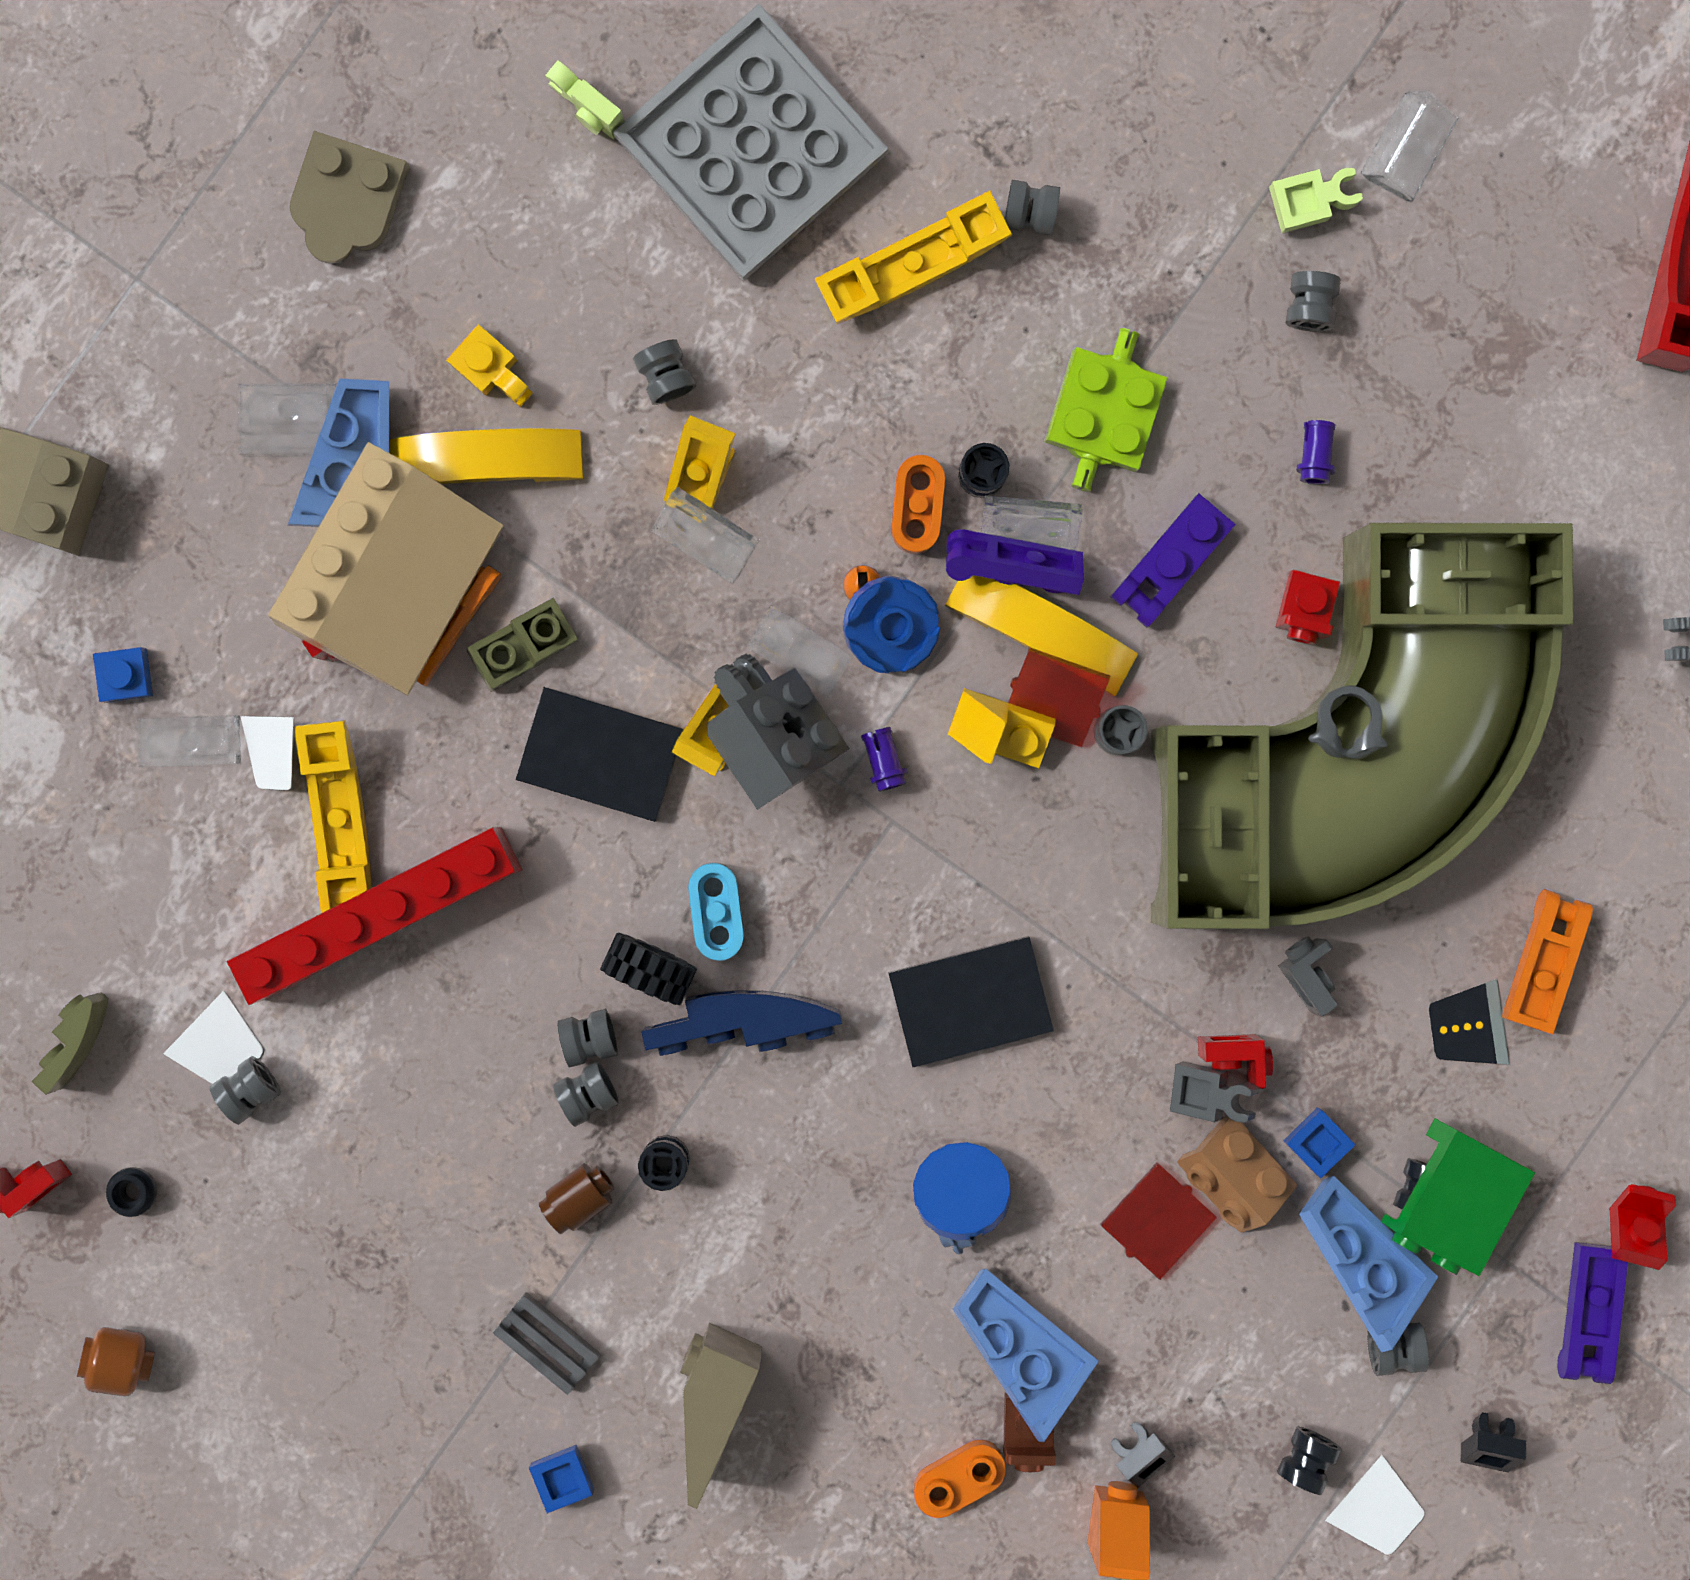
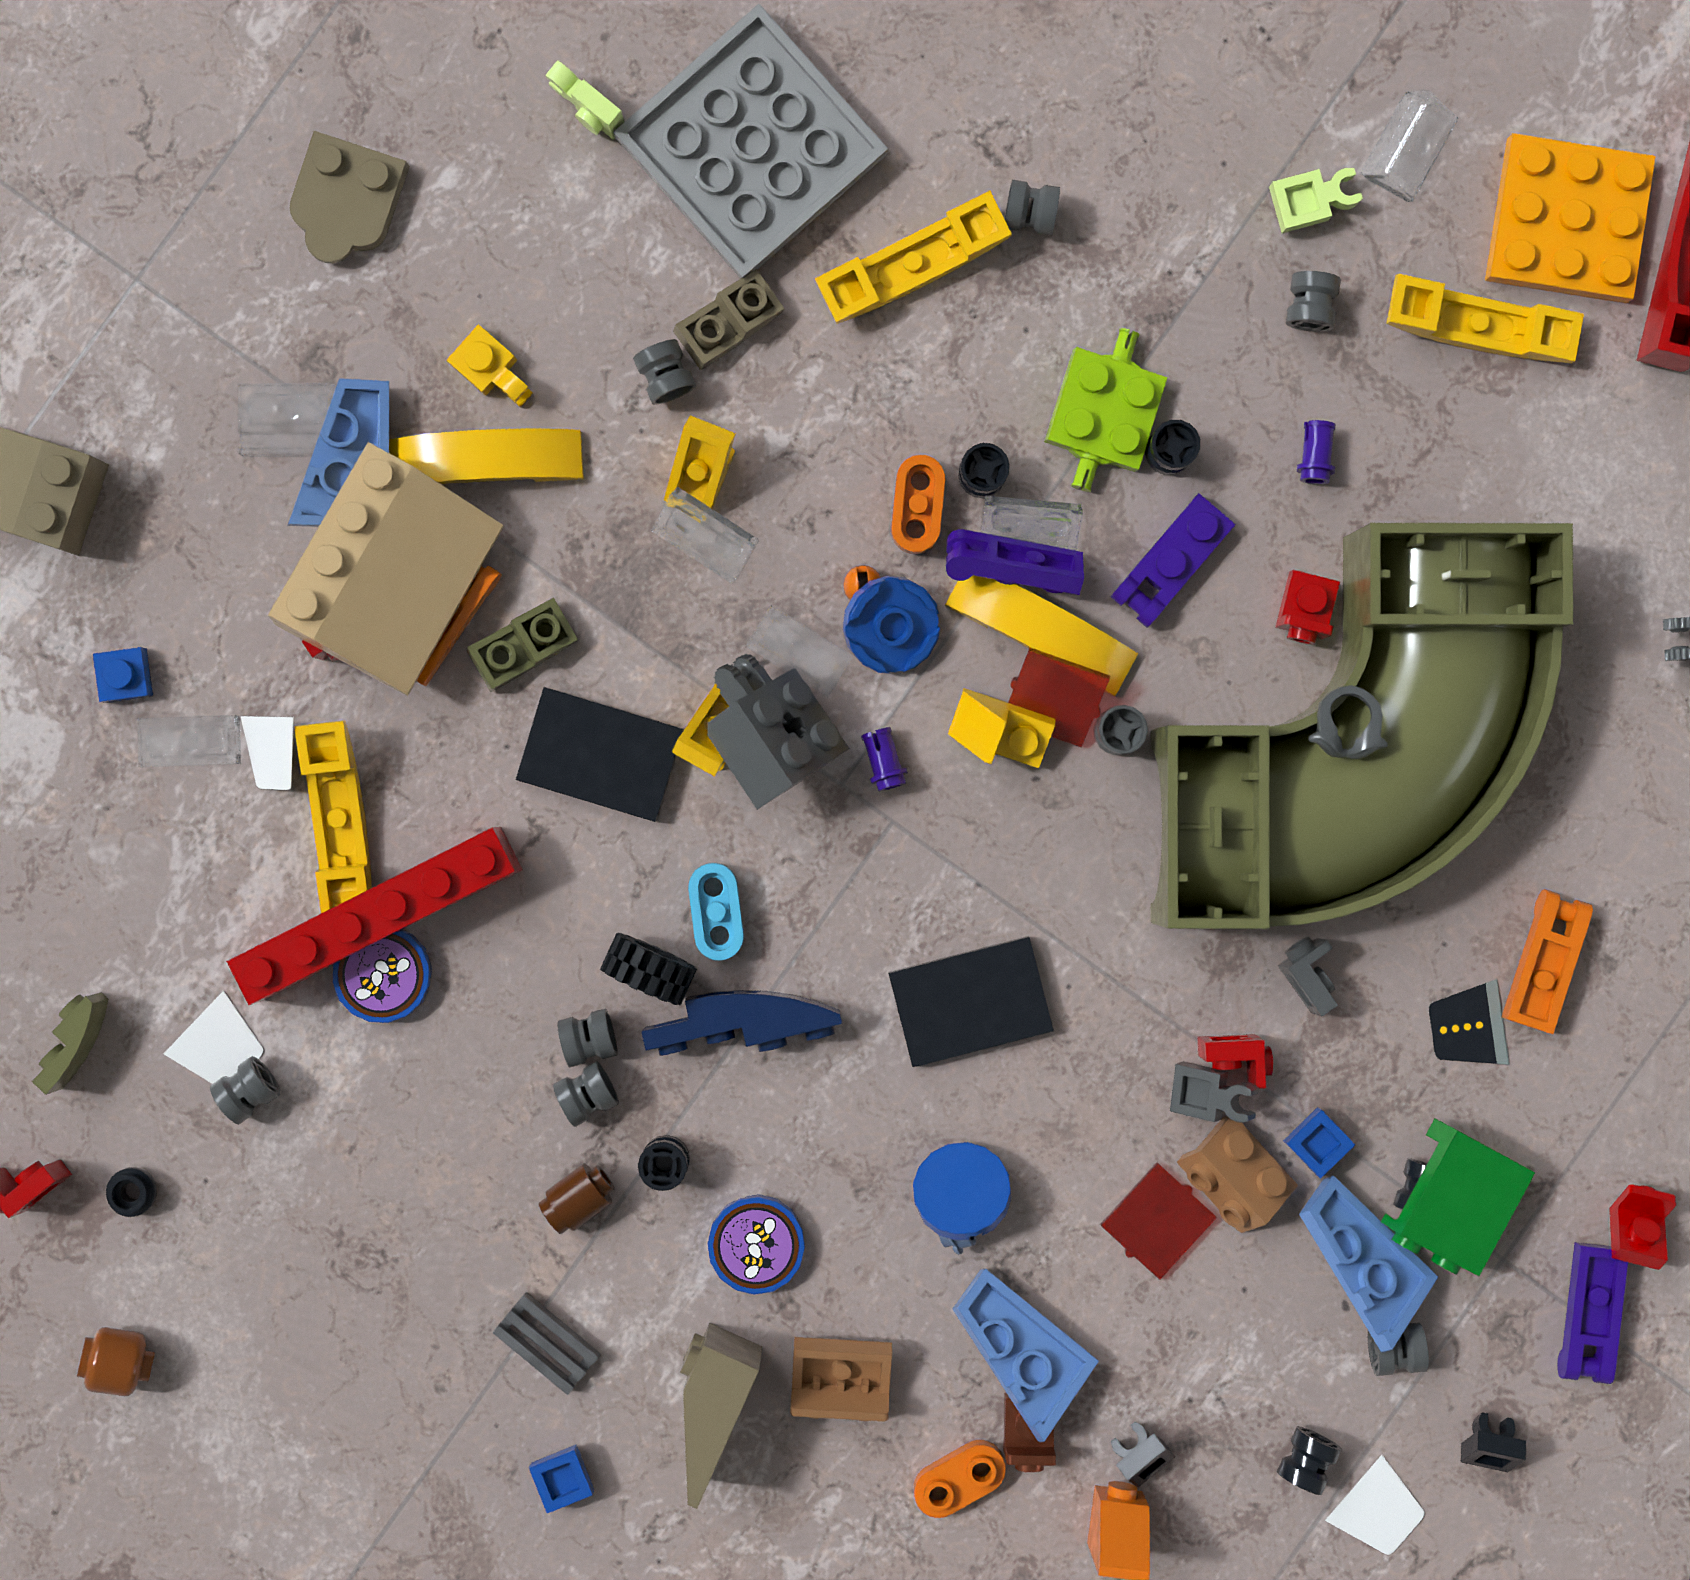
(384, 978): none -> tile
(729, 319): none -> dark tan slope
(756, 1244): none -> tile
(841, 1379): none -> medium nougat bracket
(1177, 440): none -> black wheel
(1484, 323): none -> yellow slope
(1570, 218): none -> light orange plate

